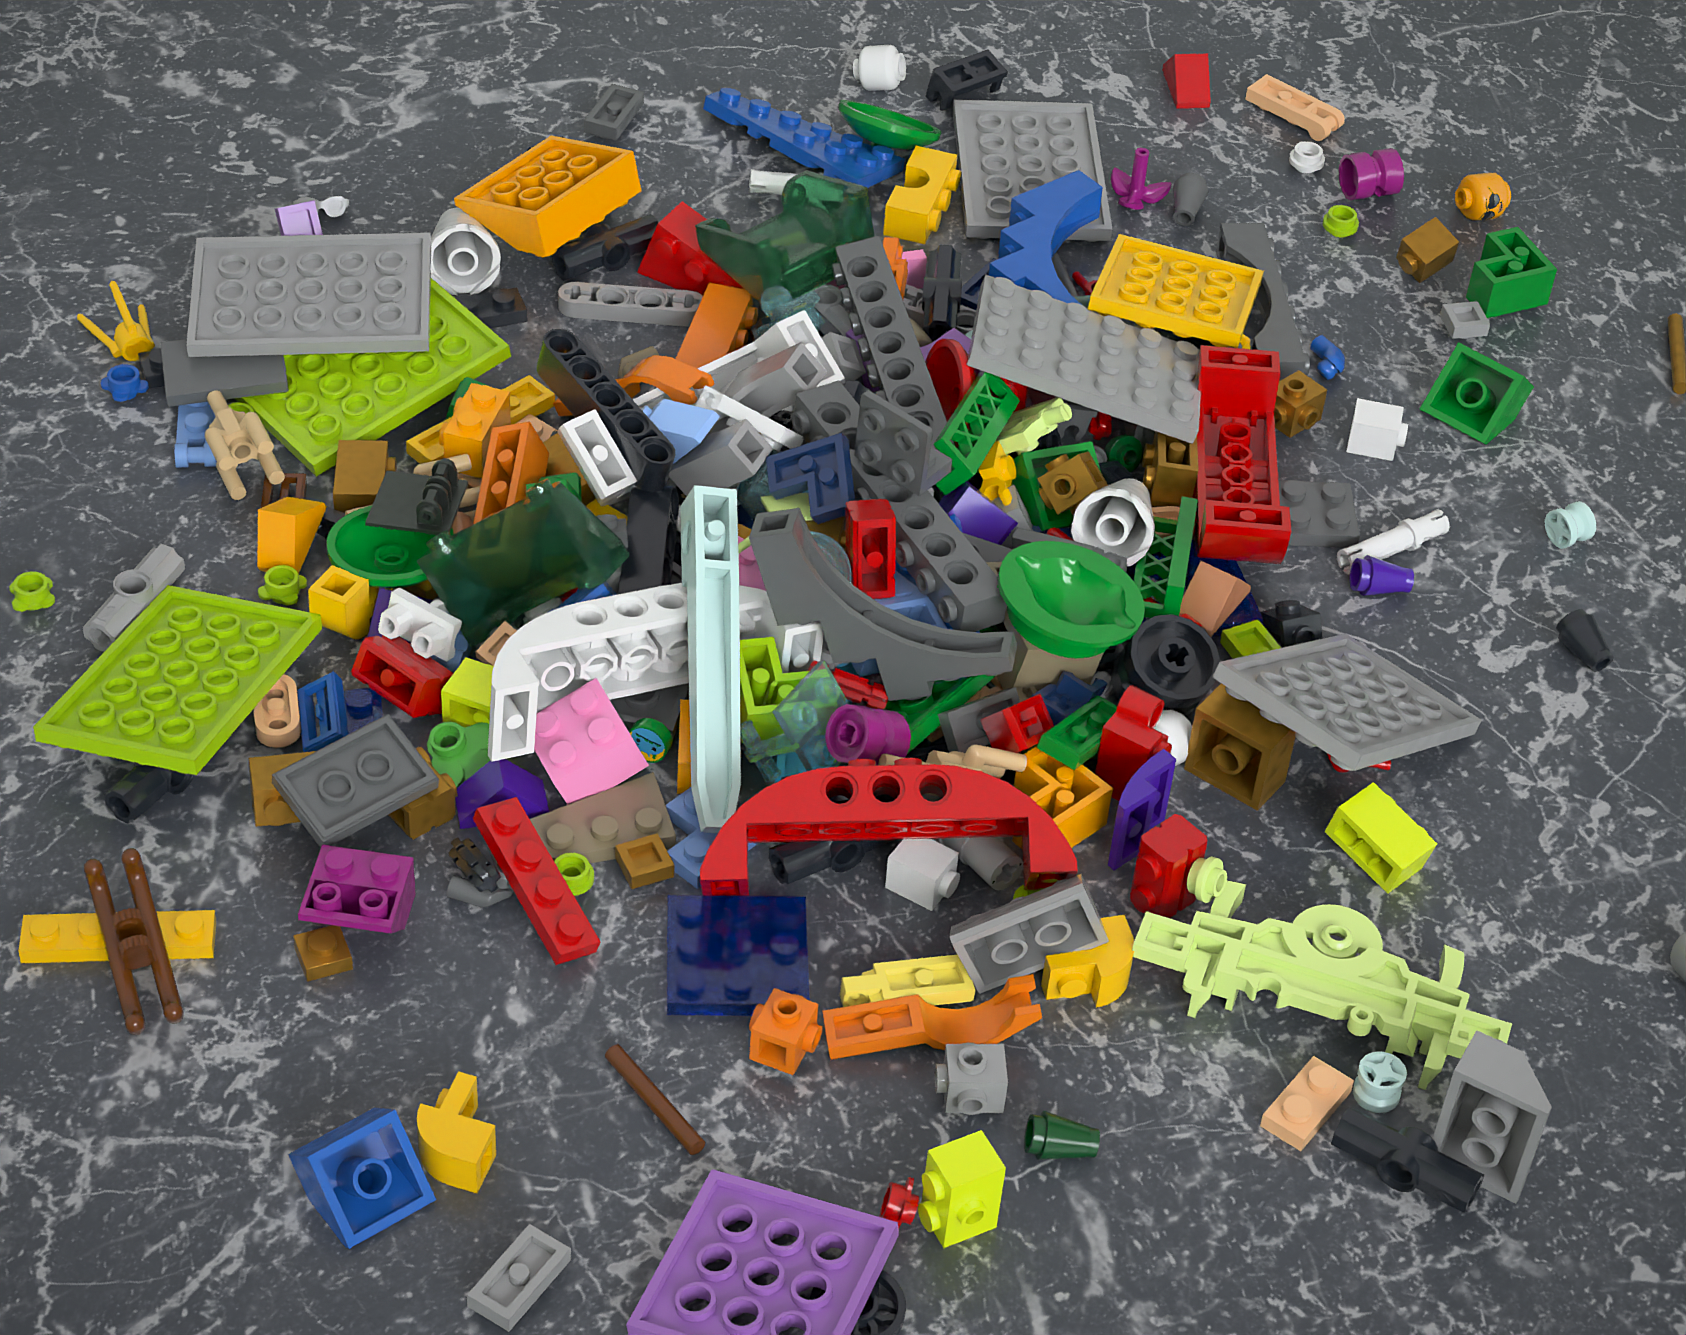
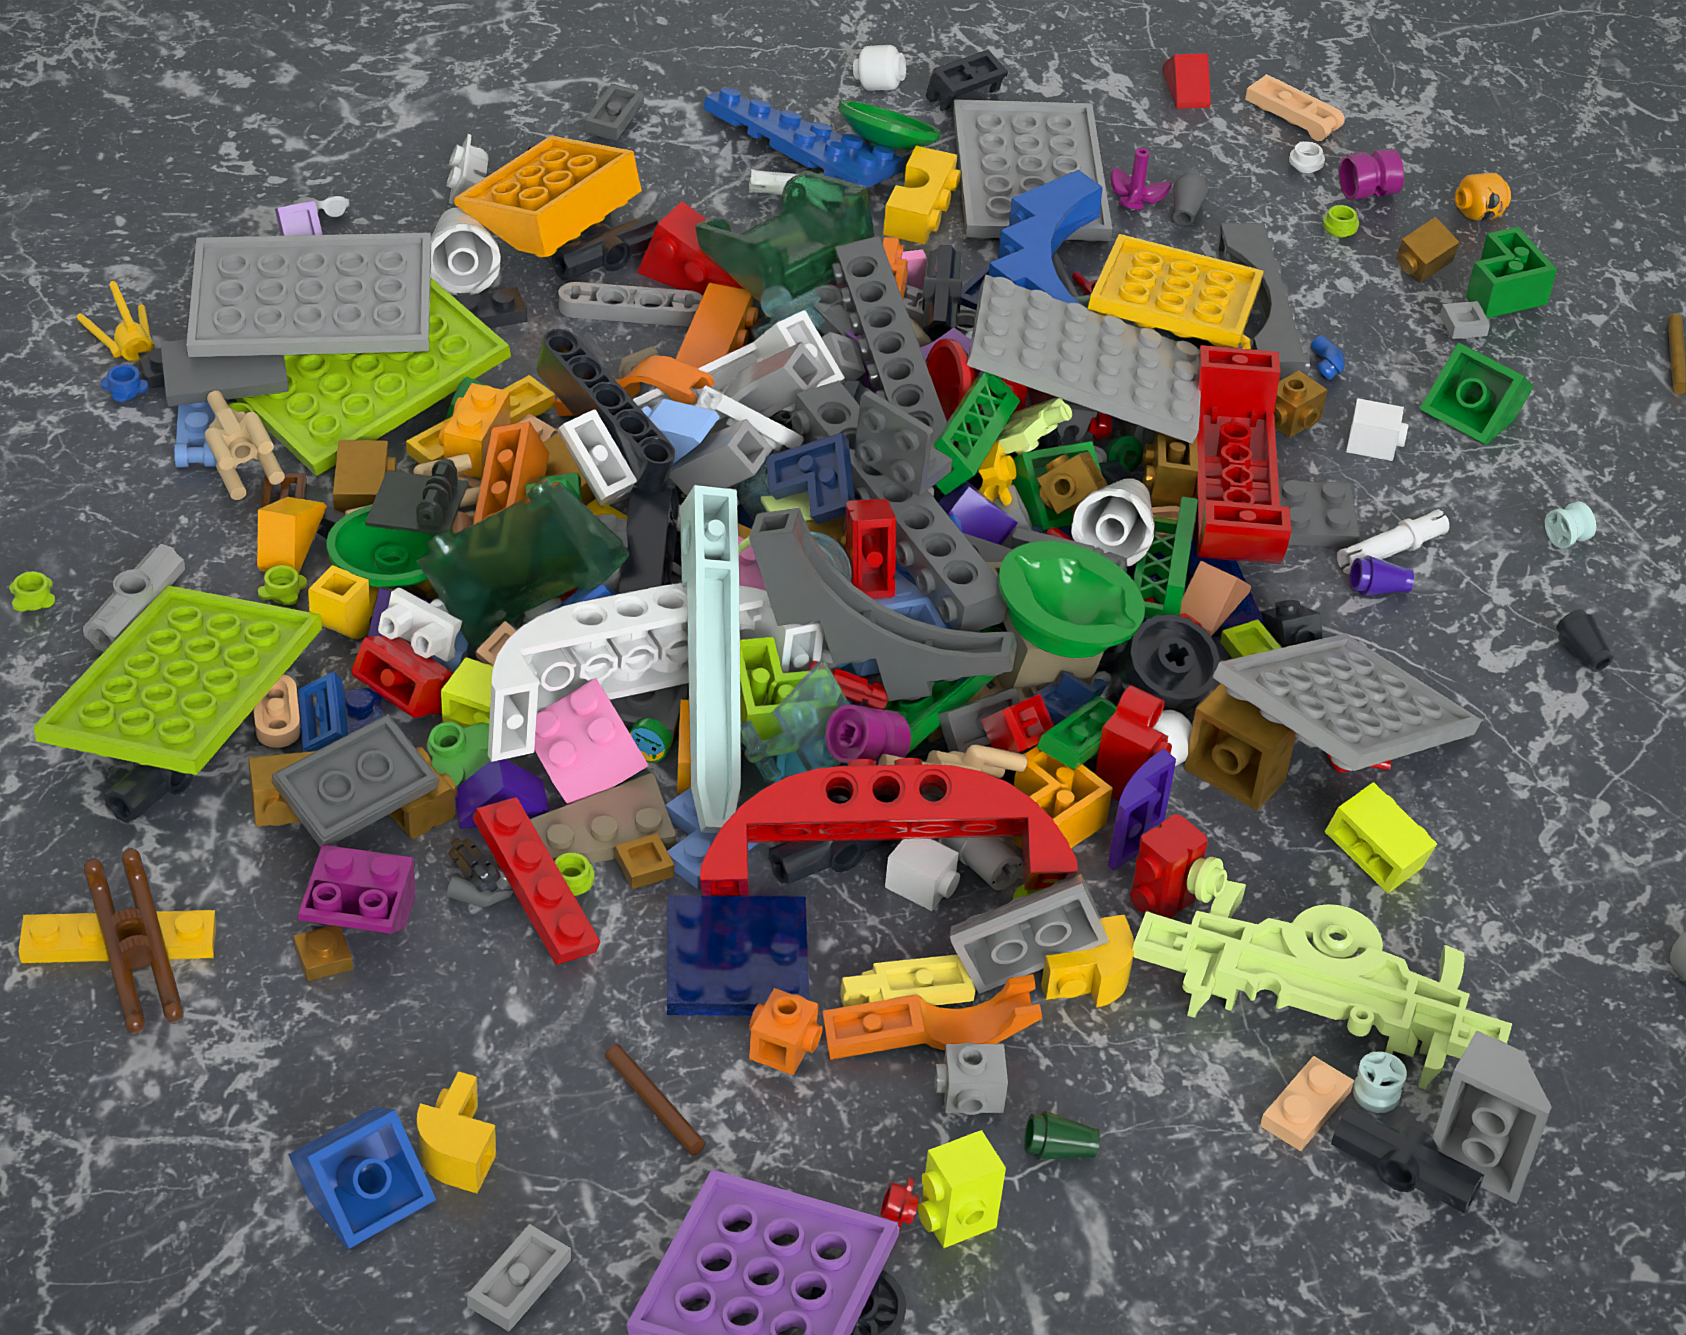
(468, 168): none -> white hinge

